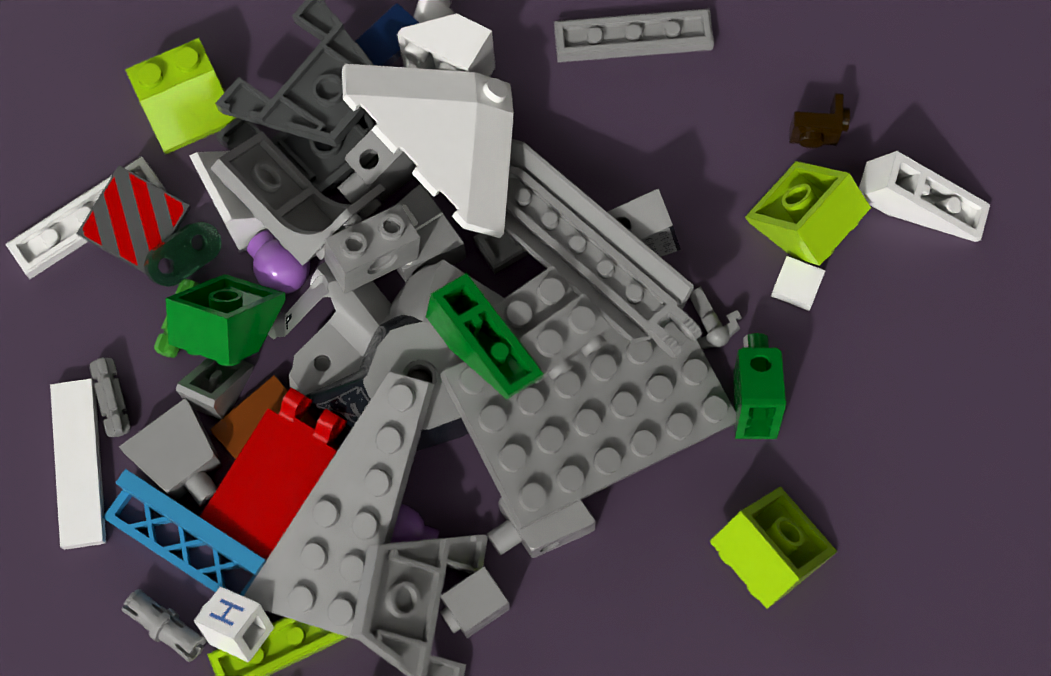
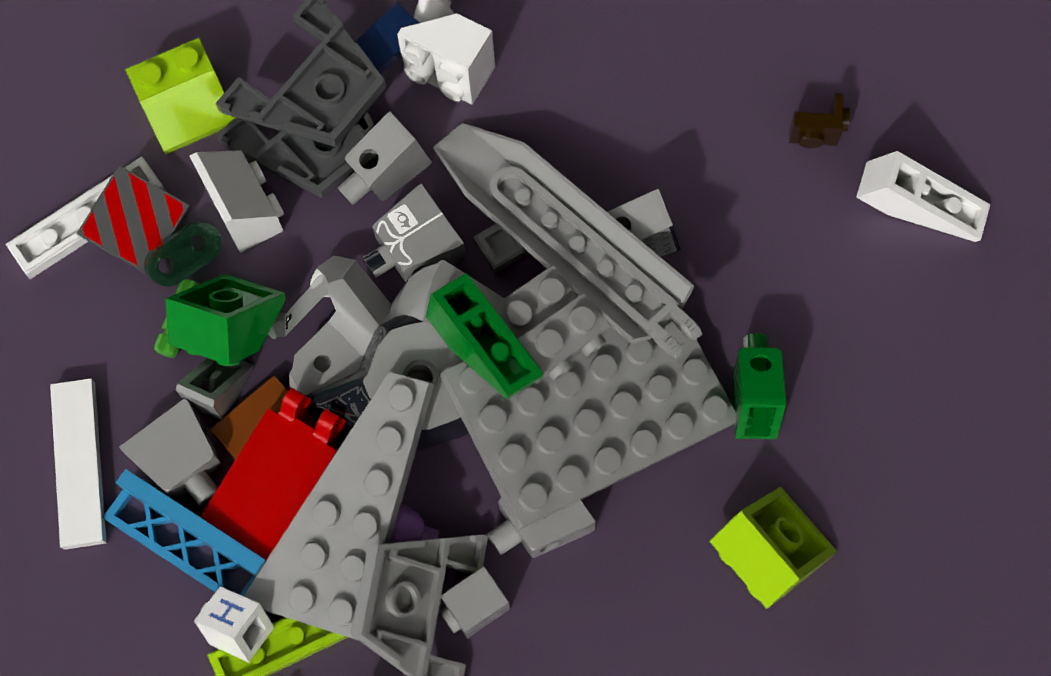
(110, 397): light grey axle -> none
(164, 625): light grey pin -> none
(275, 265): medium lavender piece -> none
(287, 199): light grey bracket -> none
(372, 248): light grey brick -> none
(450, 127): white slope -> none
(633, 35): light grey tile -> none
(717, 334): light grey piece -> none
(798, 283): white tile -> none
(809, 211): lime slope -> none

